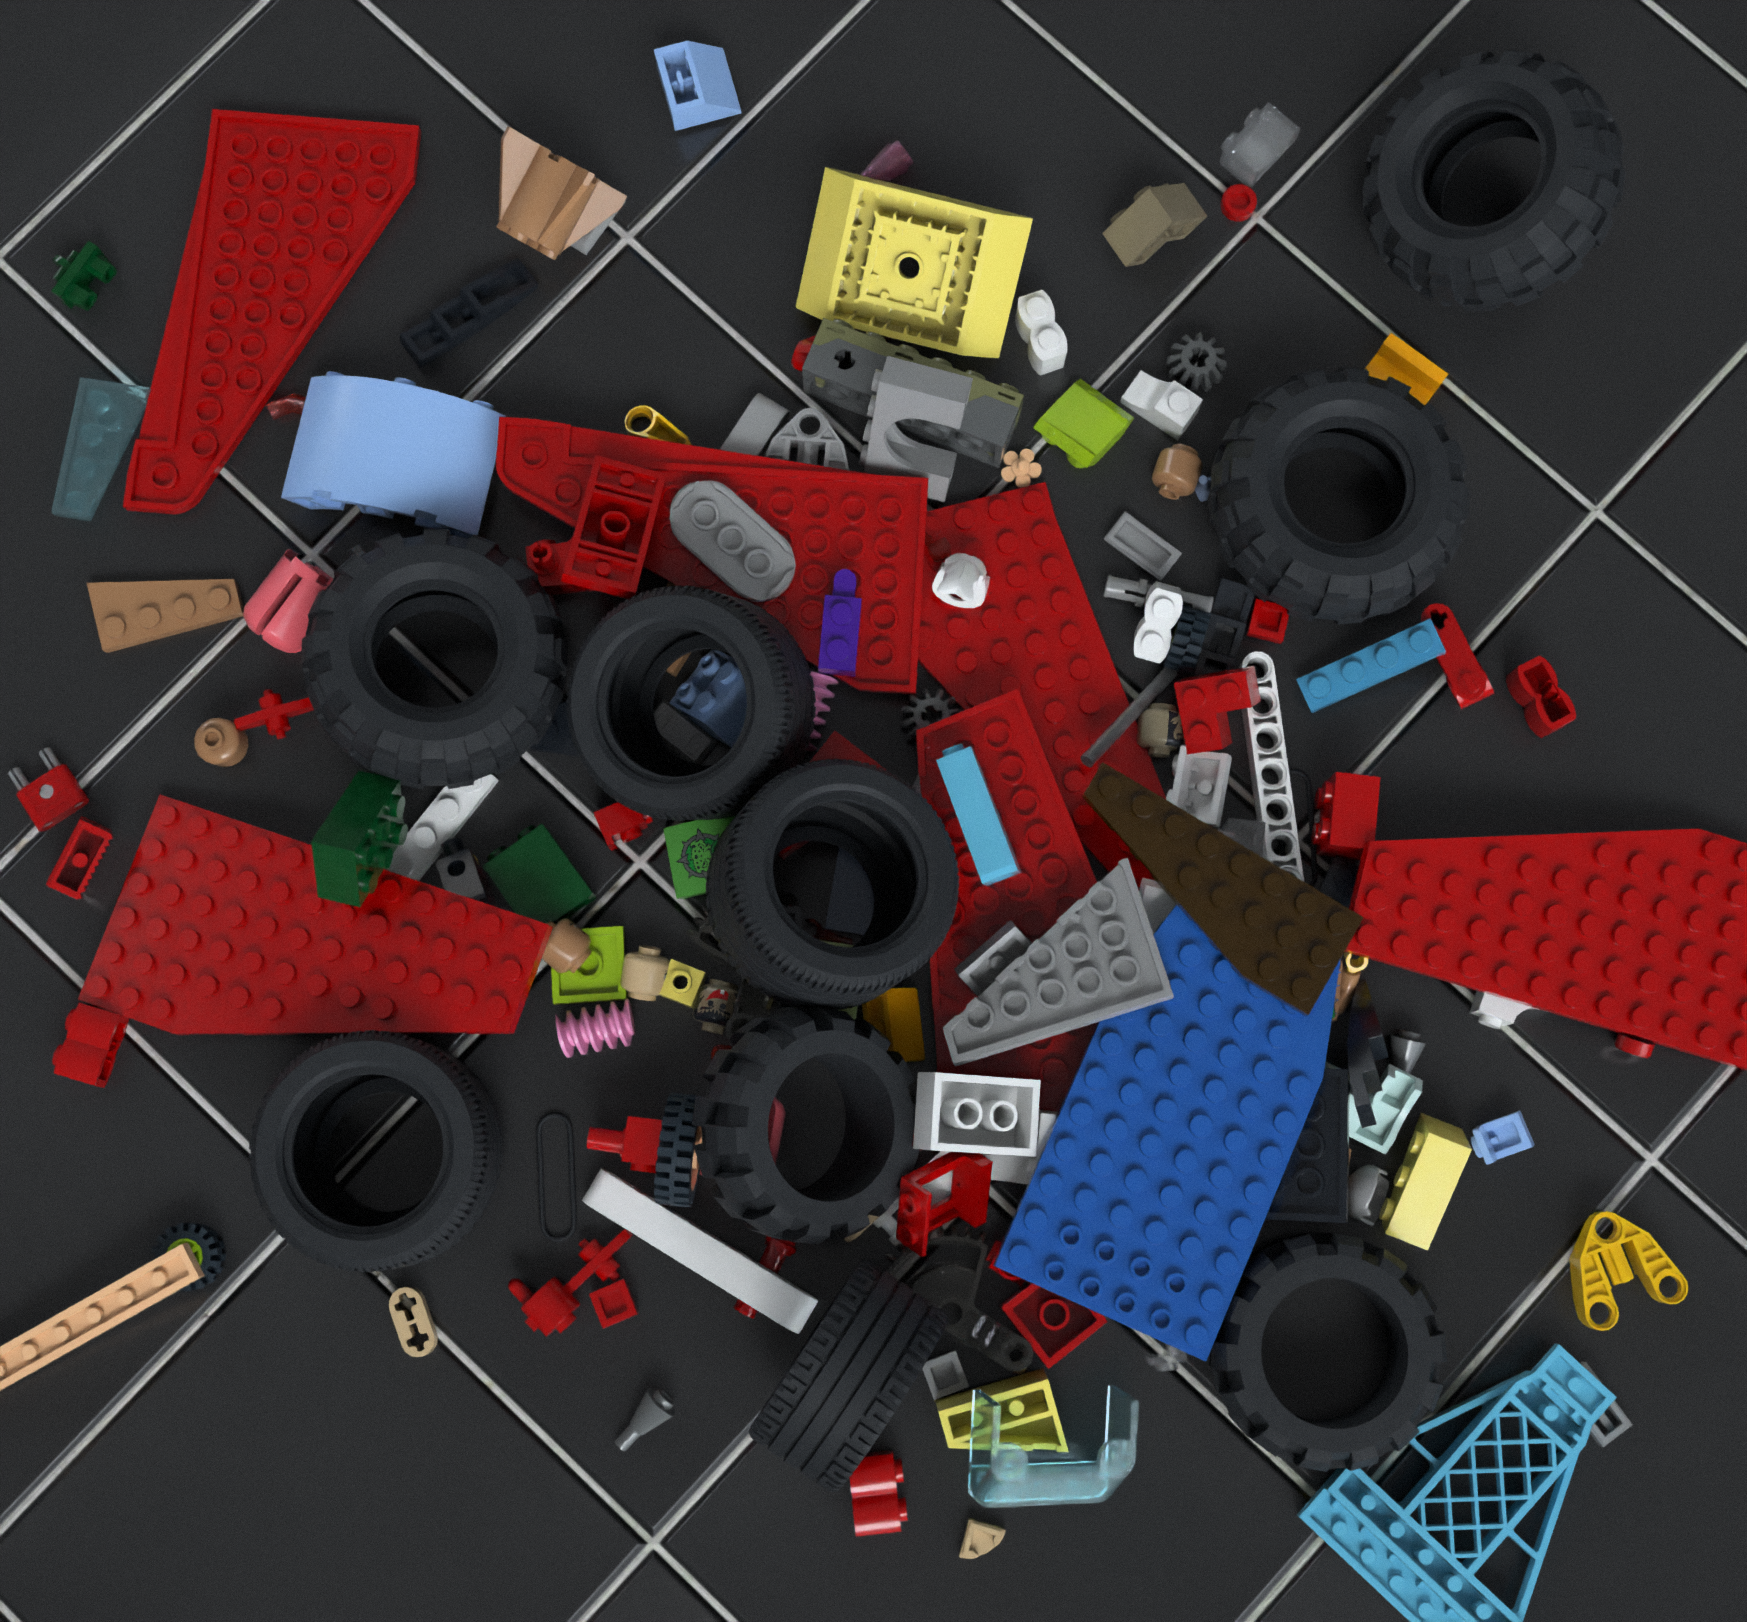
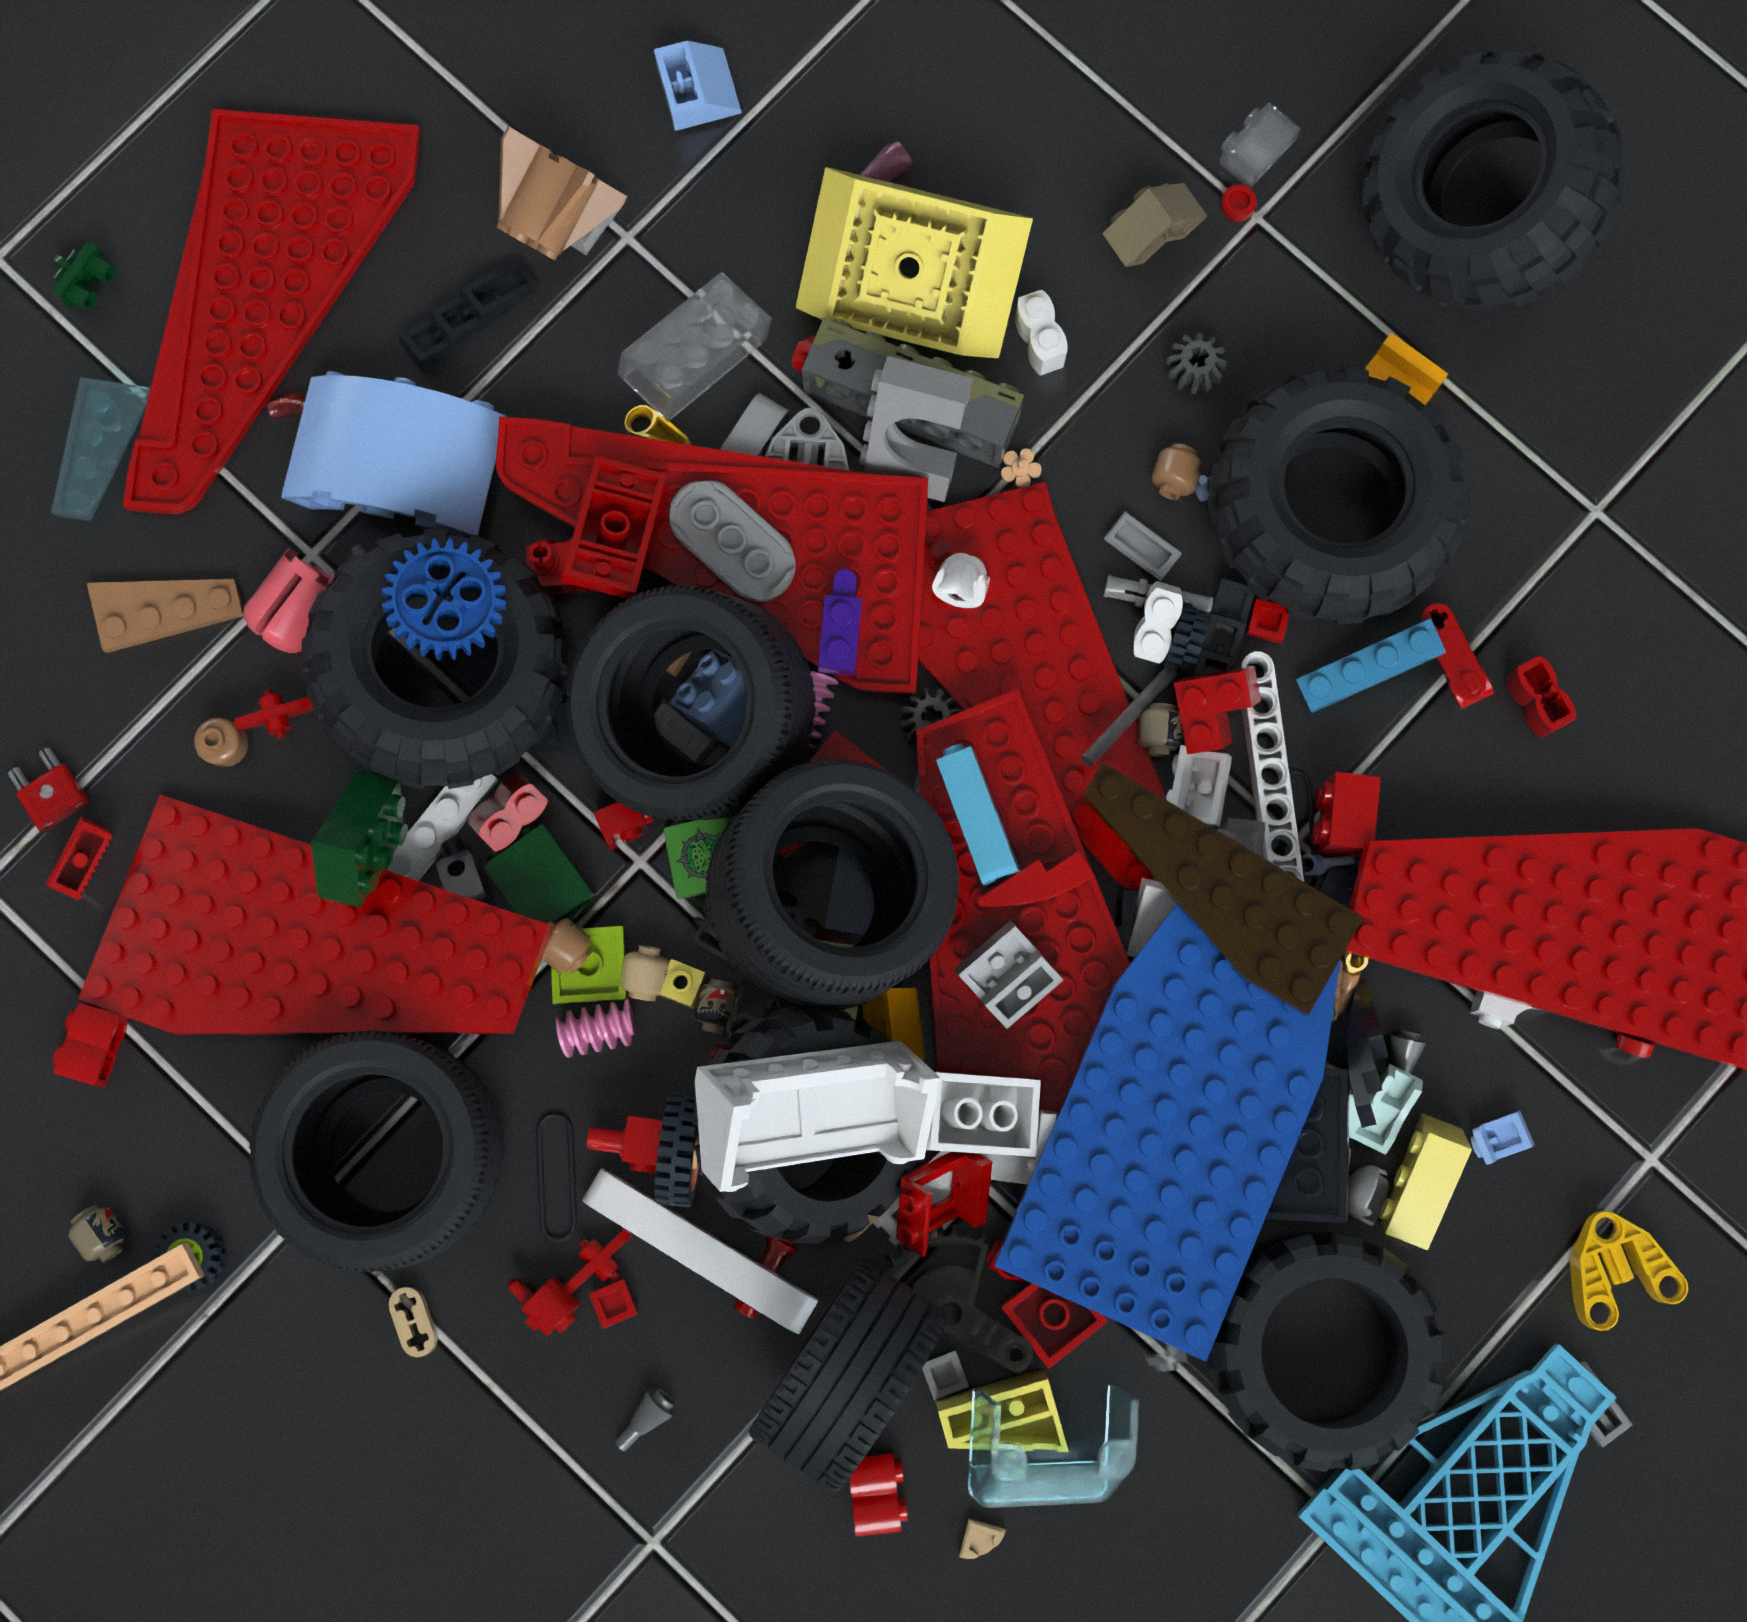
(97, 1234): none -> dark tan head
(473, 617): none -> blue gear
(513, 806): none -> brick
(694, 346): none -> clear brick
(813, 1109): none -> white windscreen
(1038, 884): none -> red slope
(1080, 972): light grey wing -> none
(1083, 424): lime slope -> none
(1162, 403): white arch -> none
(1322, 864): none -> sand blue hand

